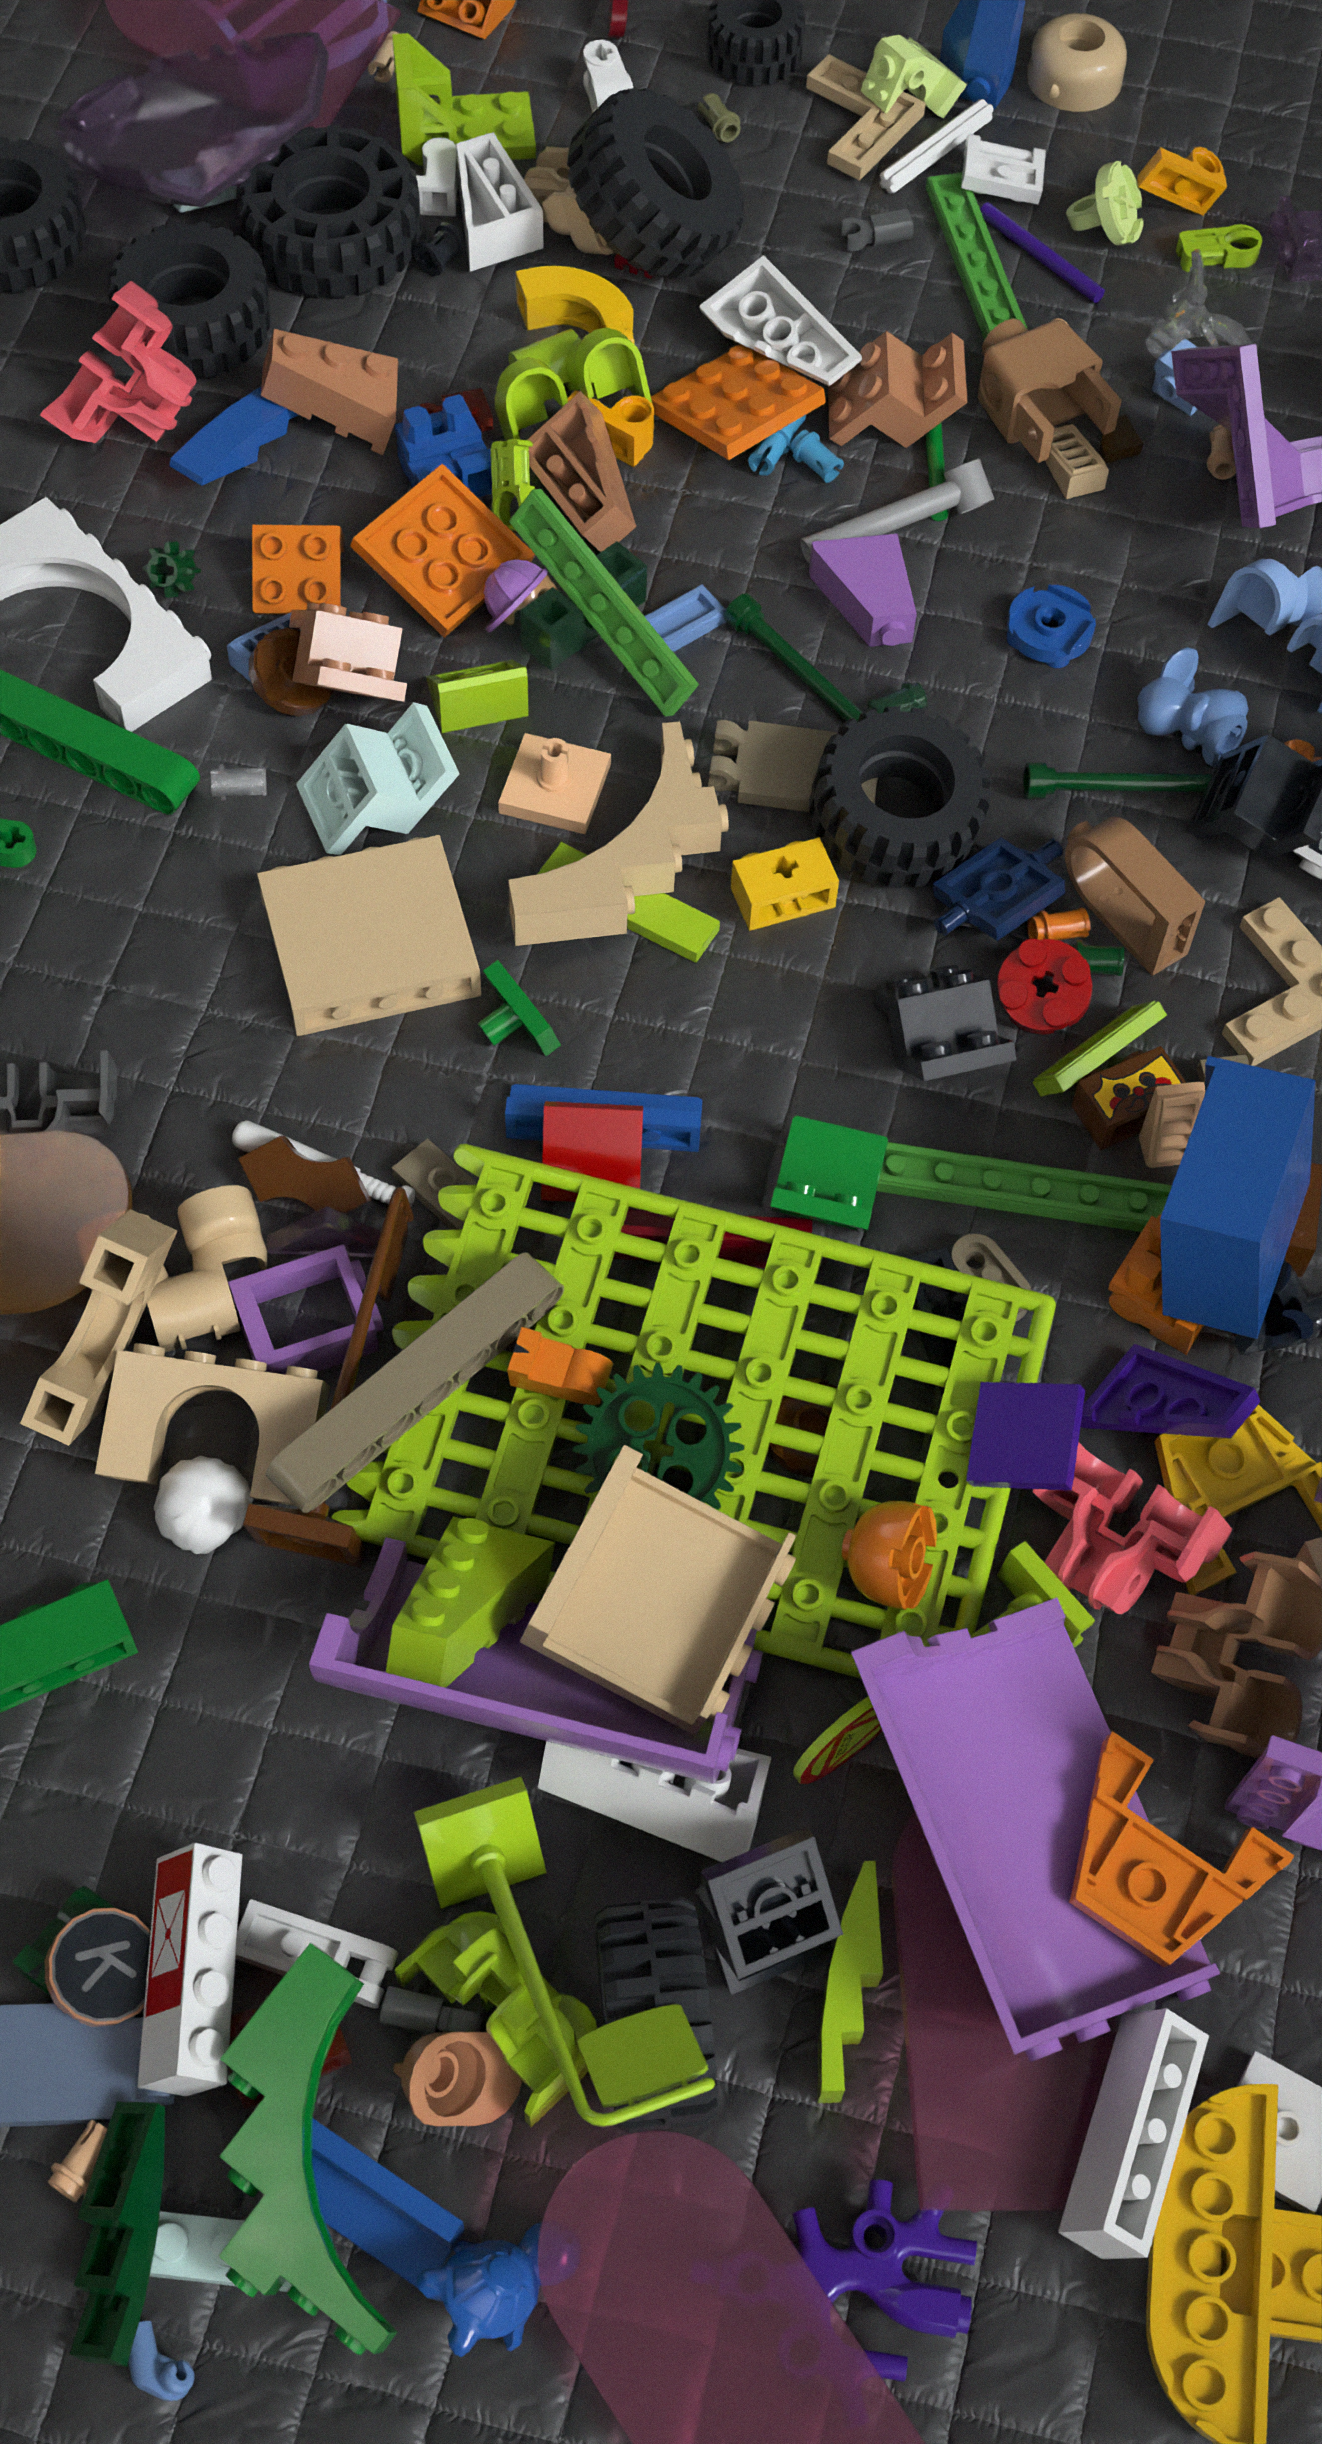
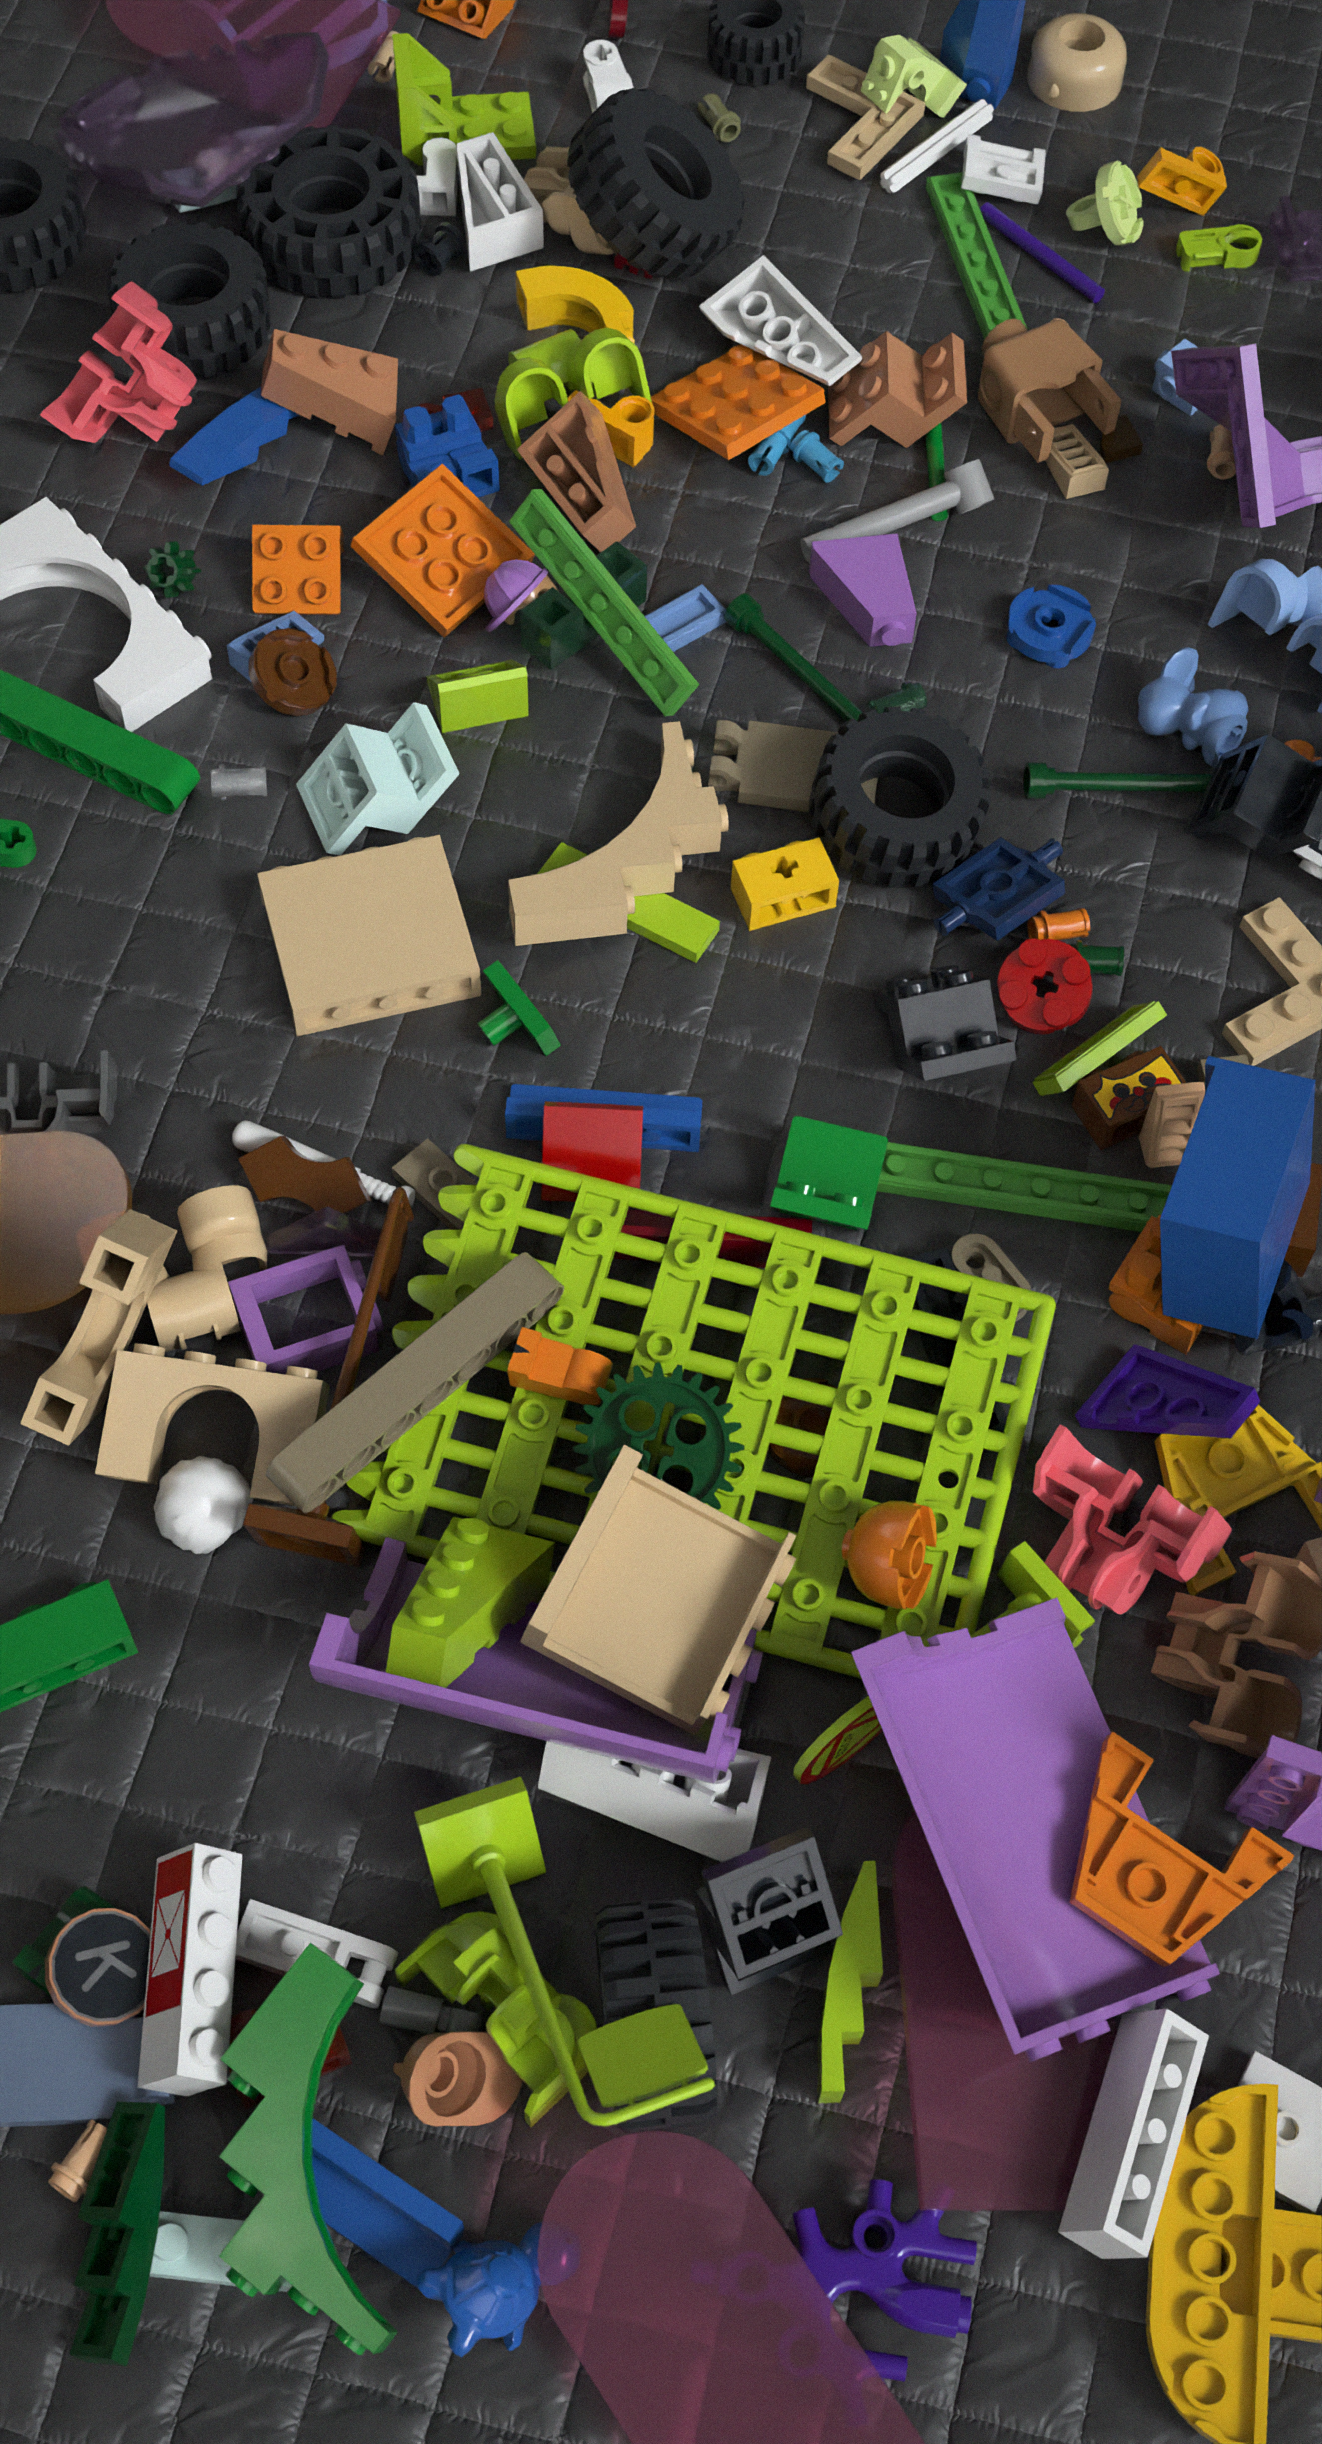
(156, 2372): medium blue arm -> none
(347, 652): bracket -> none
(509, 476): lime piece -> none
(554, 783): light nougat tile -> none
(877, 229): dark grey bar -> none
(1026, 1435): dark purple tile -> none
(1133, 891): medium nougat window -> none
(1191, 319): clear animal -> none

